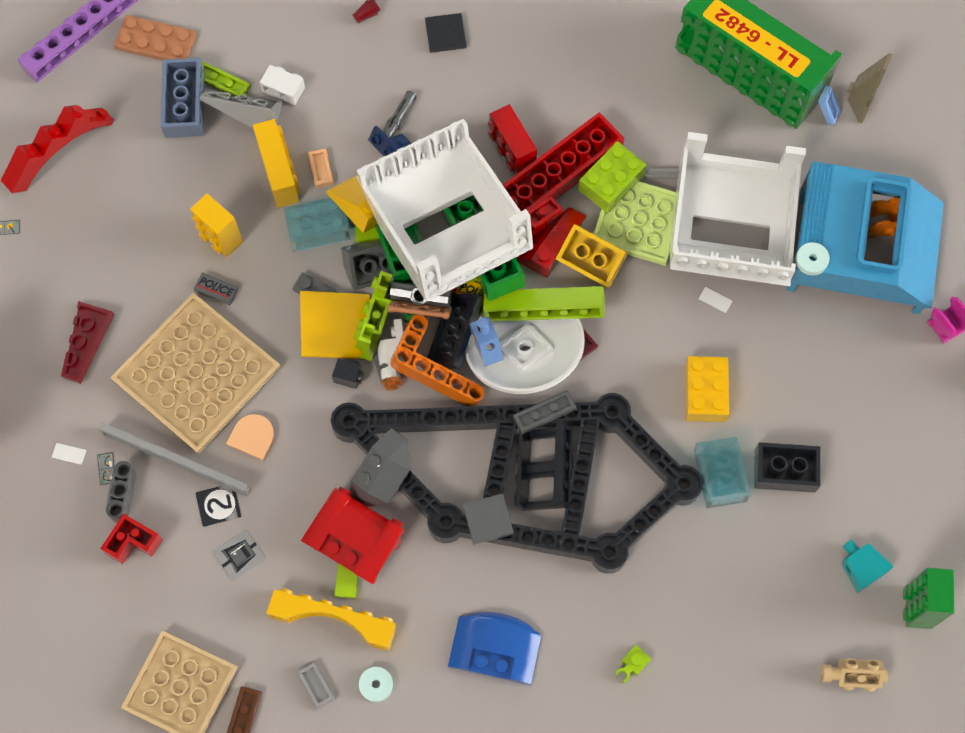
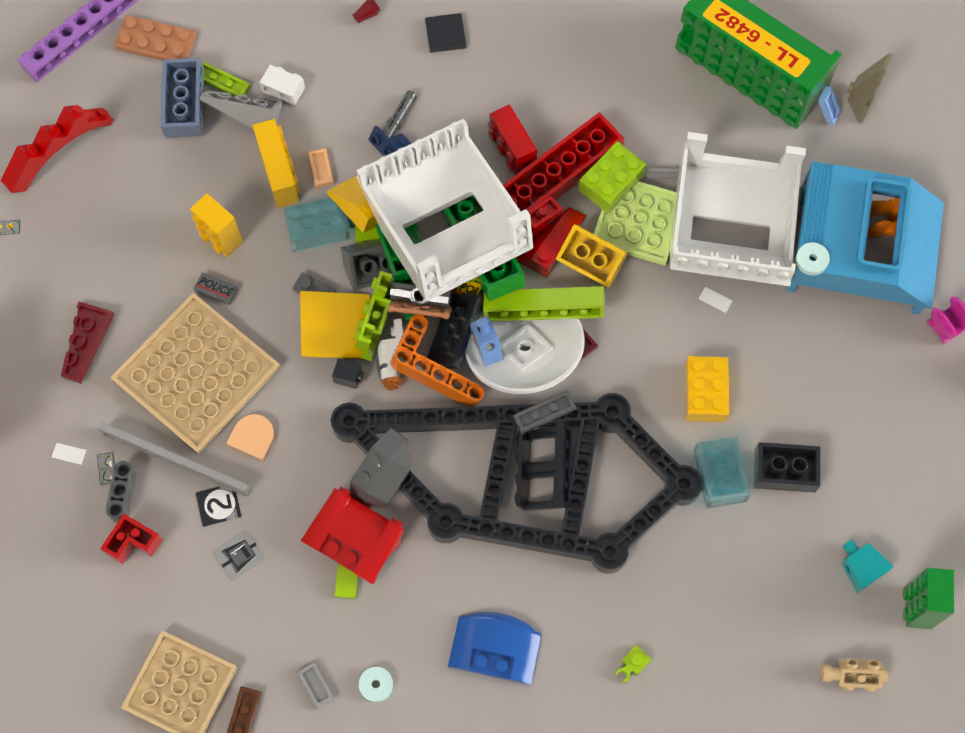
(290, 607): yellow arch -> none
(488, 519): dark grey tile -> none

